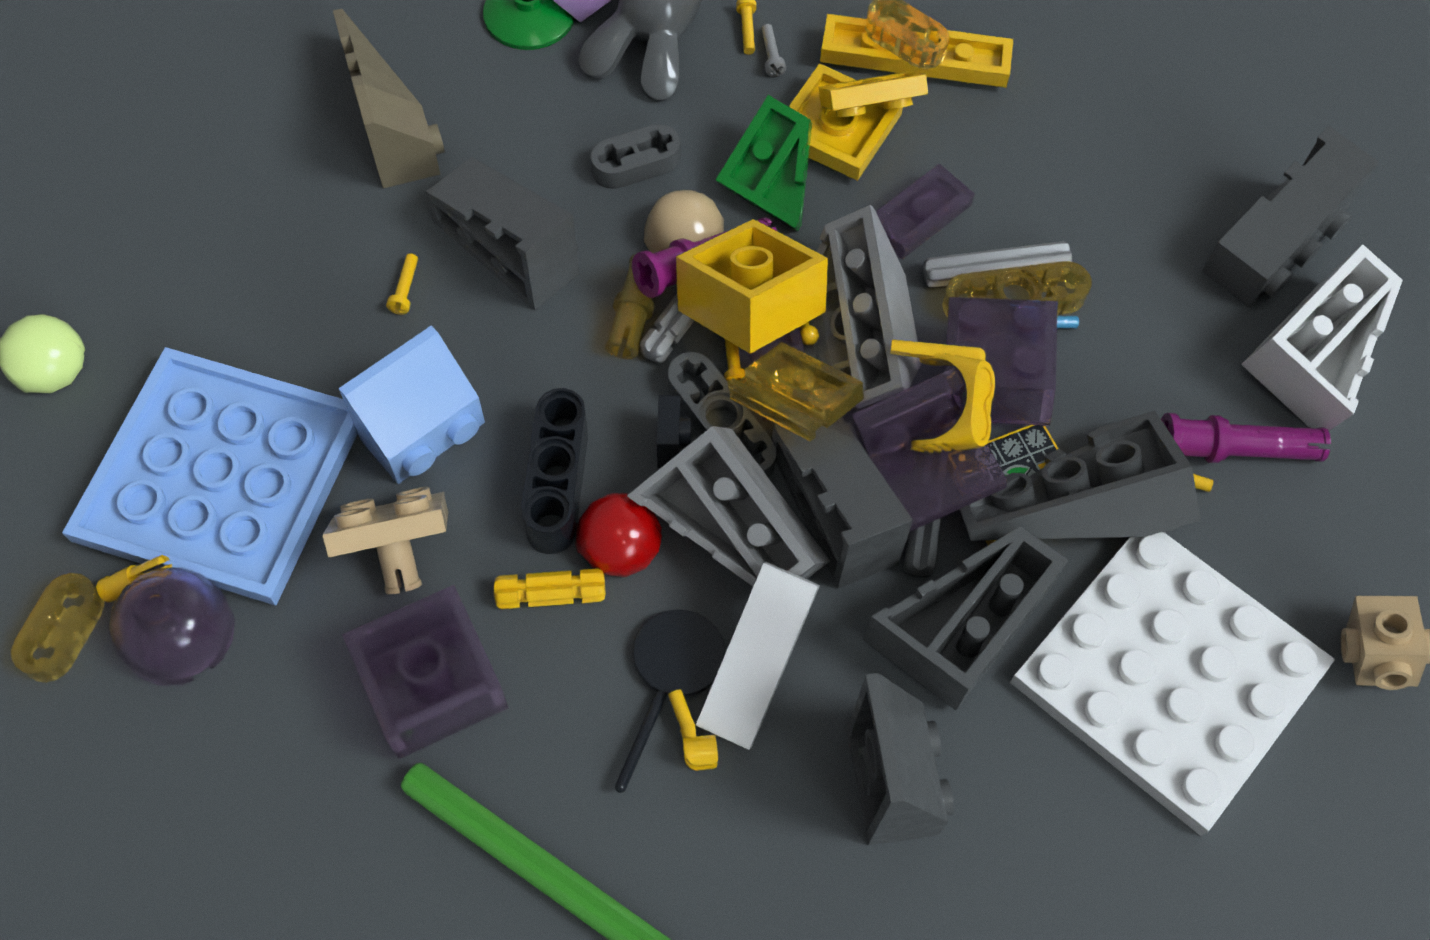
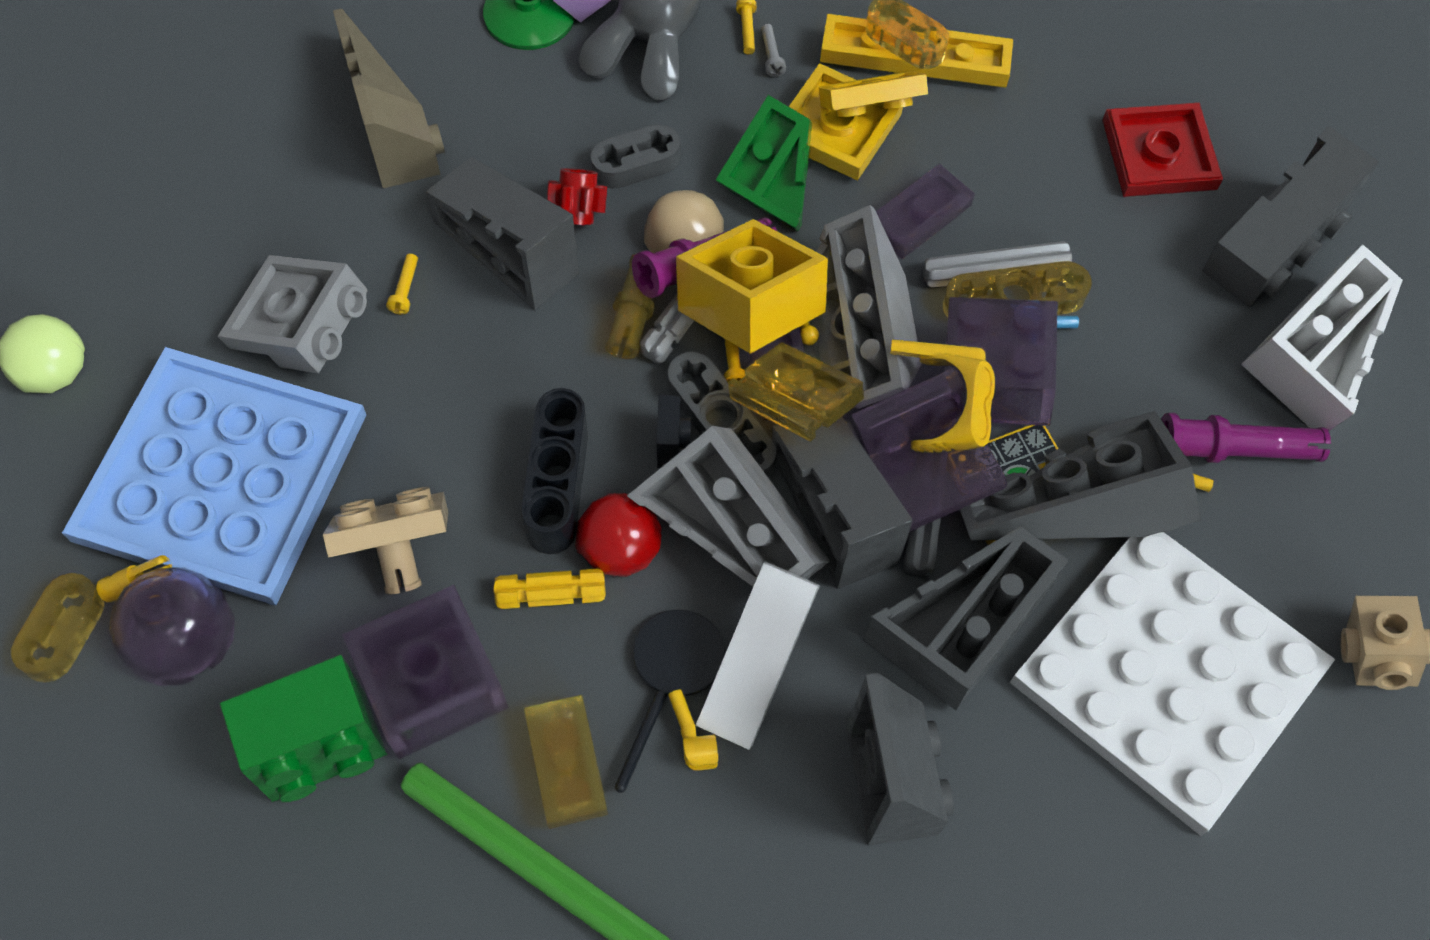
(296, 312): none -> light grey plate
(303, 730): none -> green brick
(413, 405): light blue slope -> none
(565, 762): none -> clear yellow plate
(578, 194): none -> red gear
(1162, 149): none -> red tile

